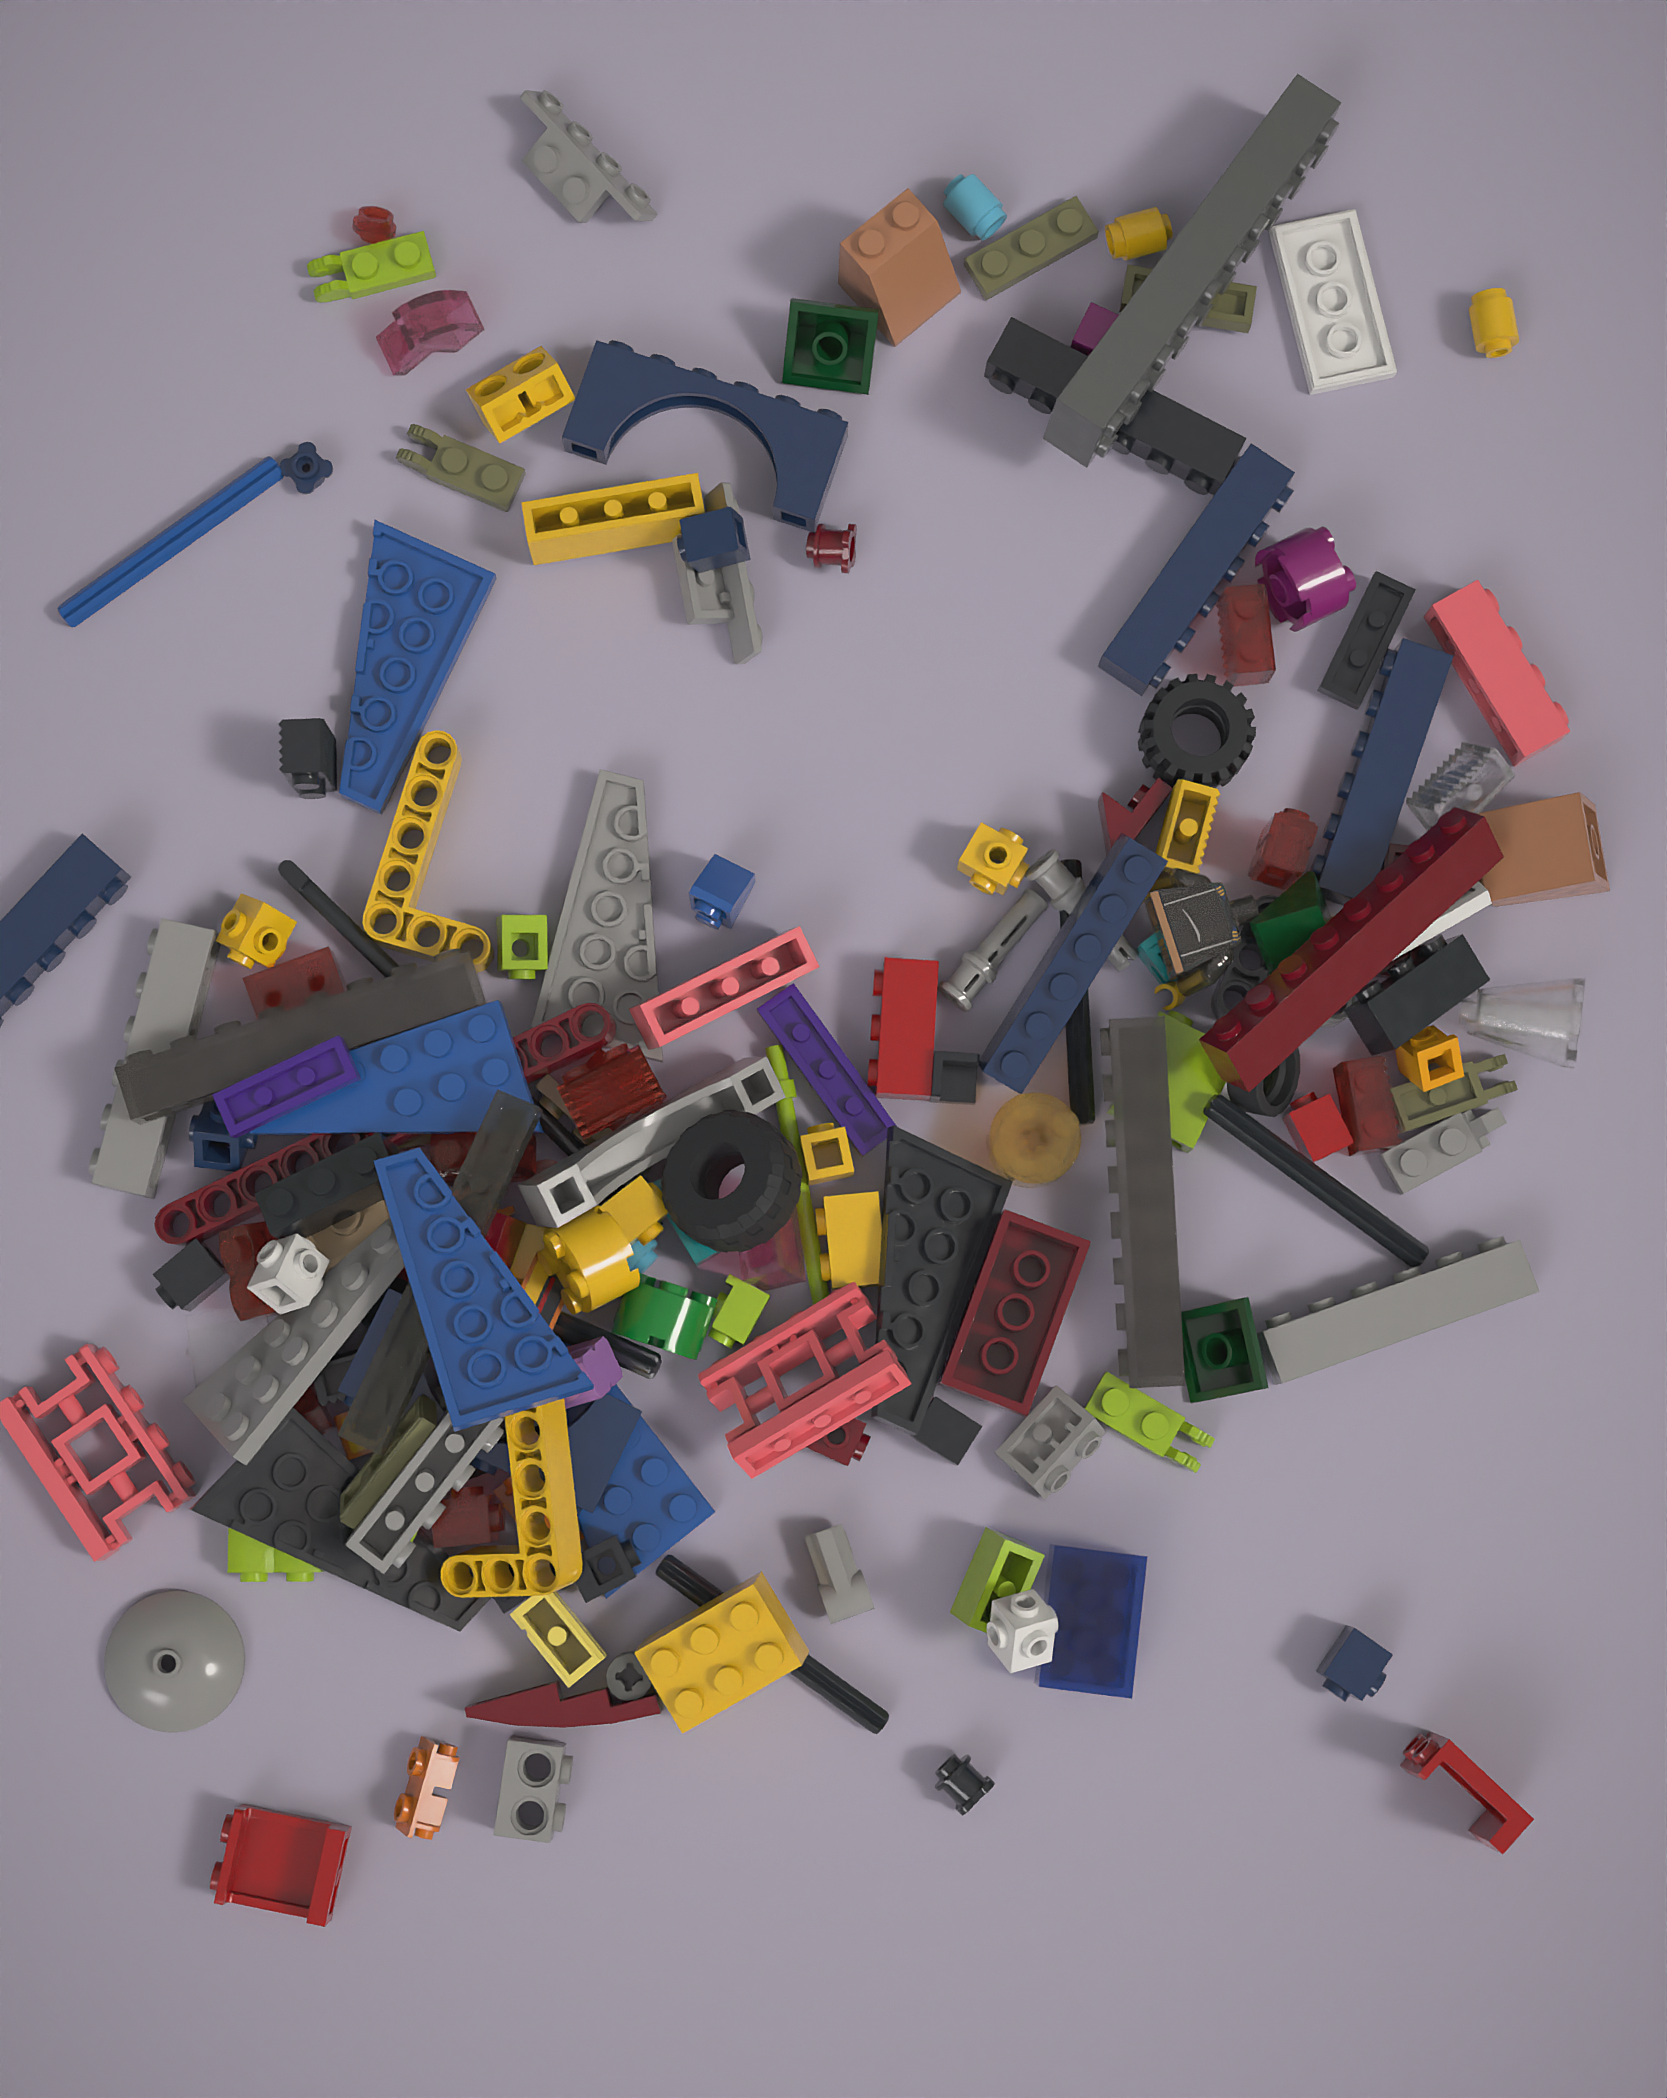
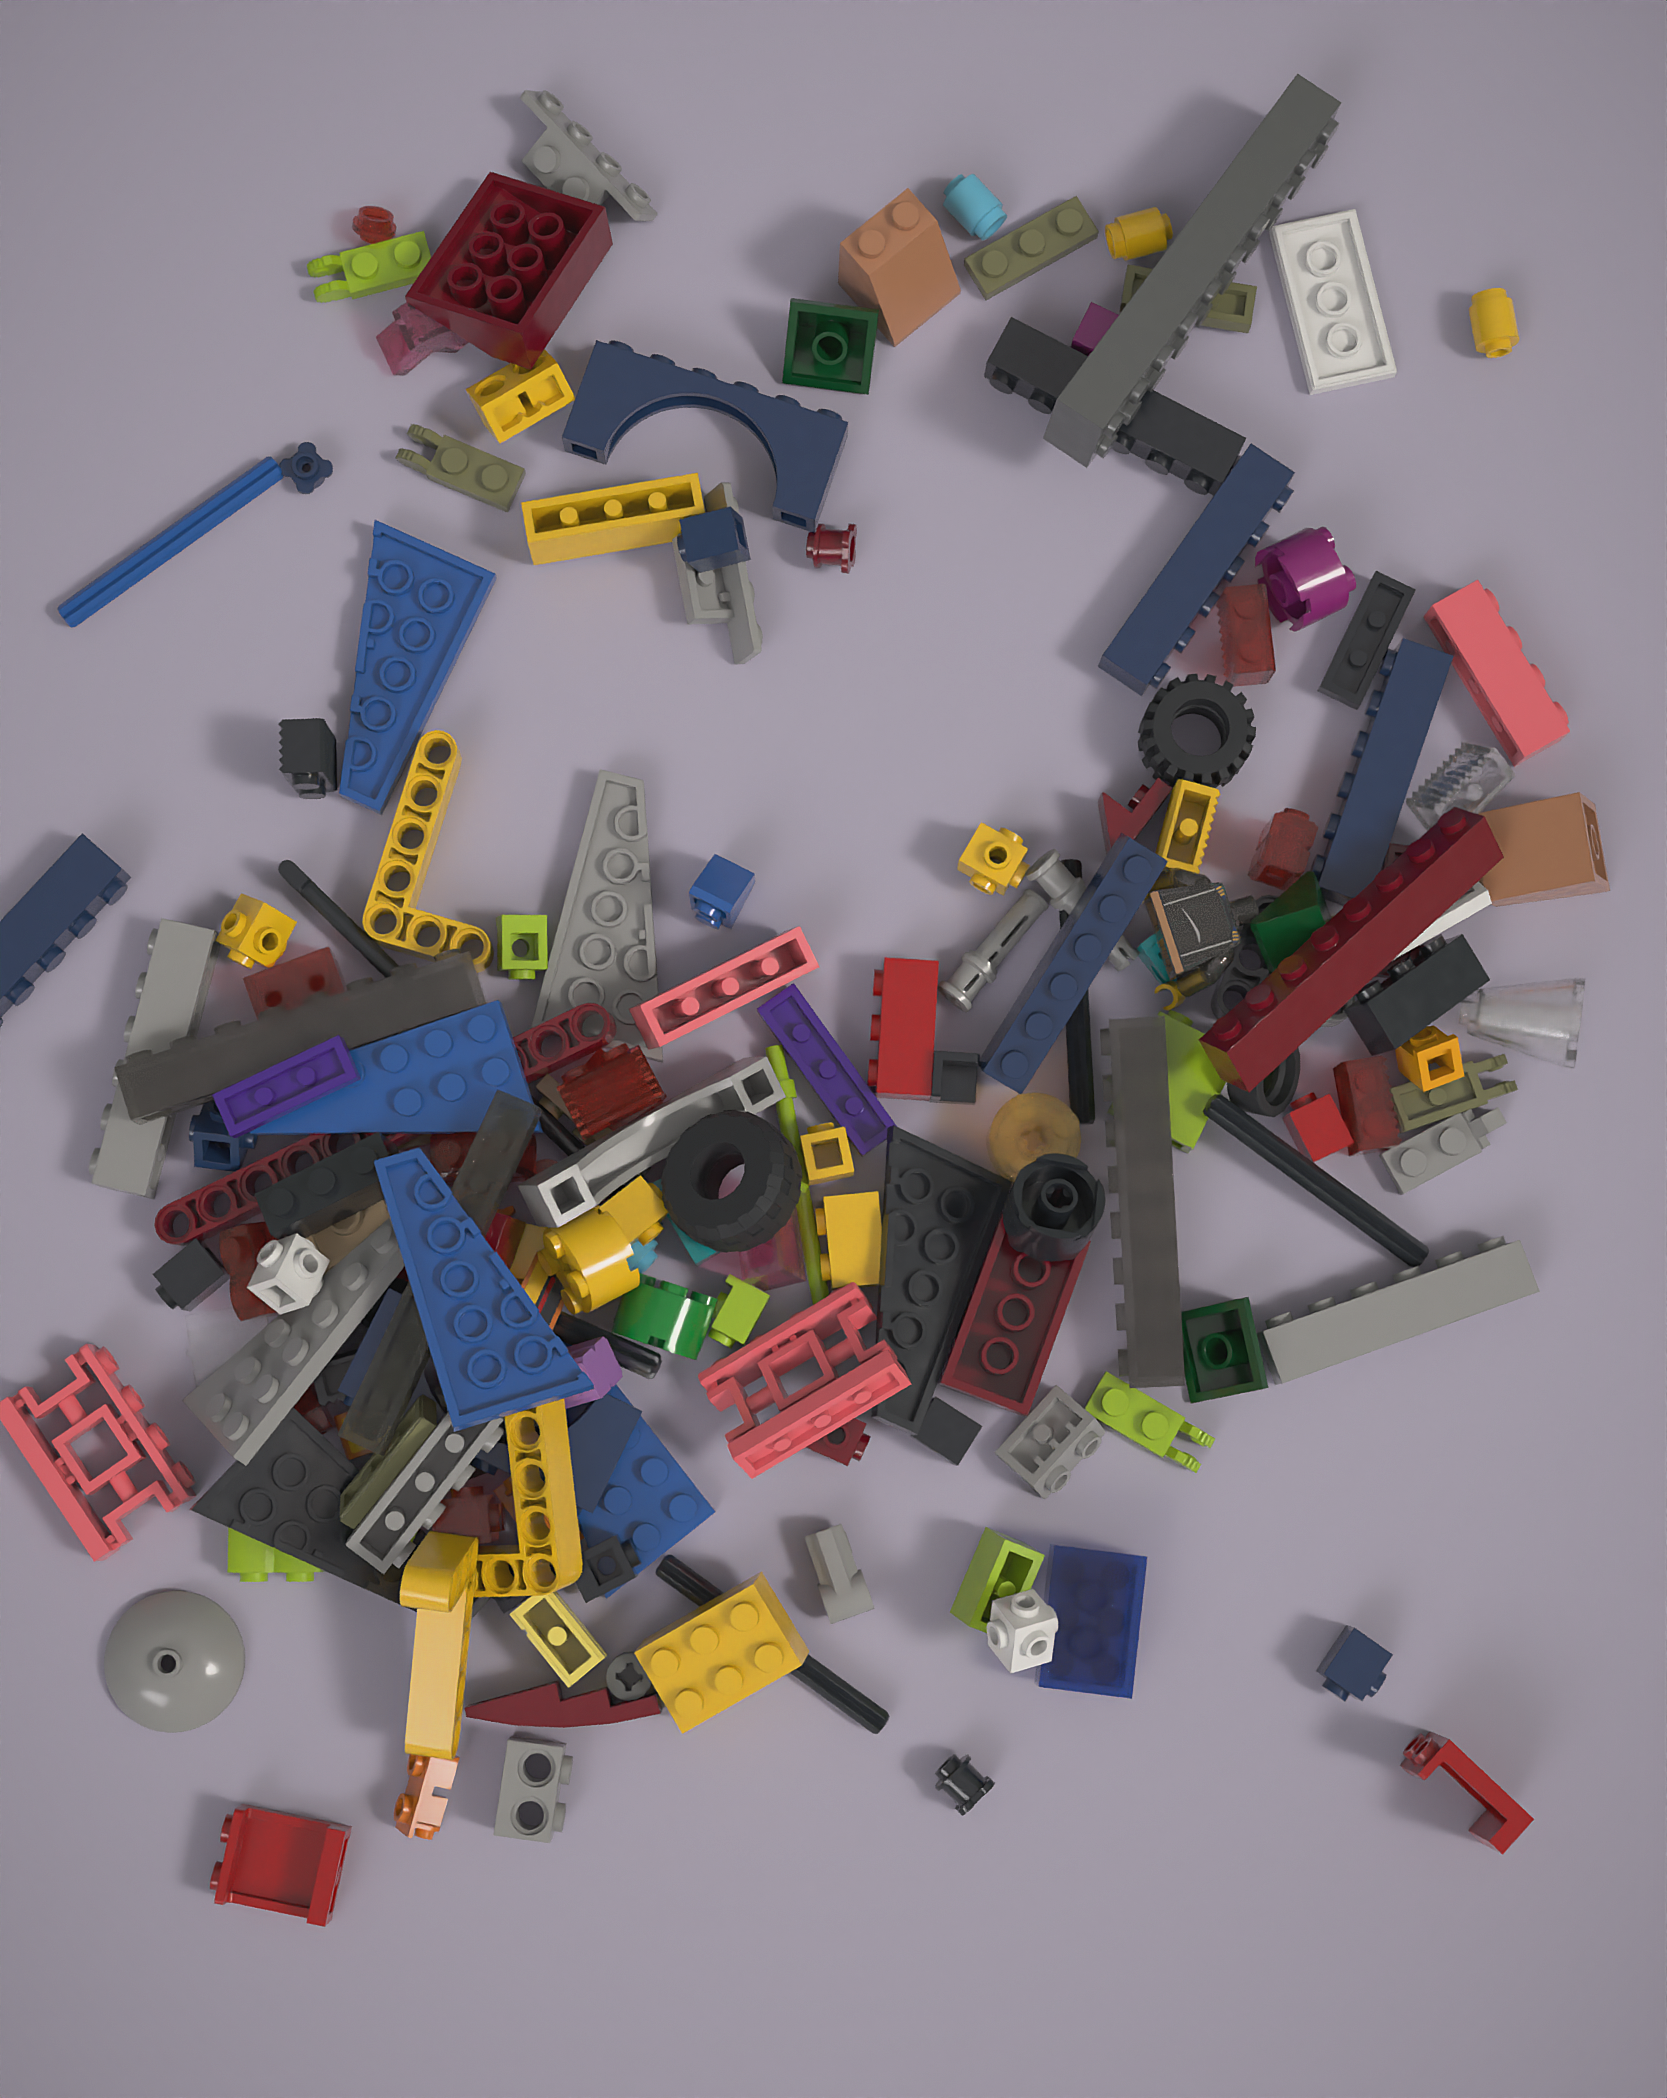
(441, 1587): none -> yellow beam
(512, 267): none -> dark red slope
(1053, 1208): none -> black brick

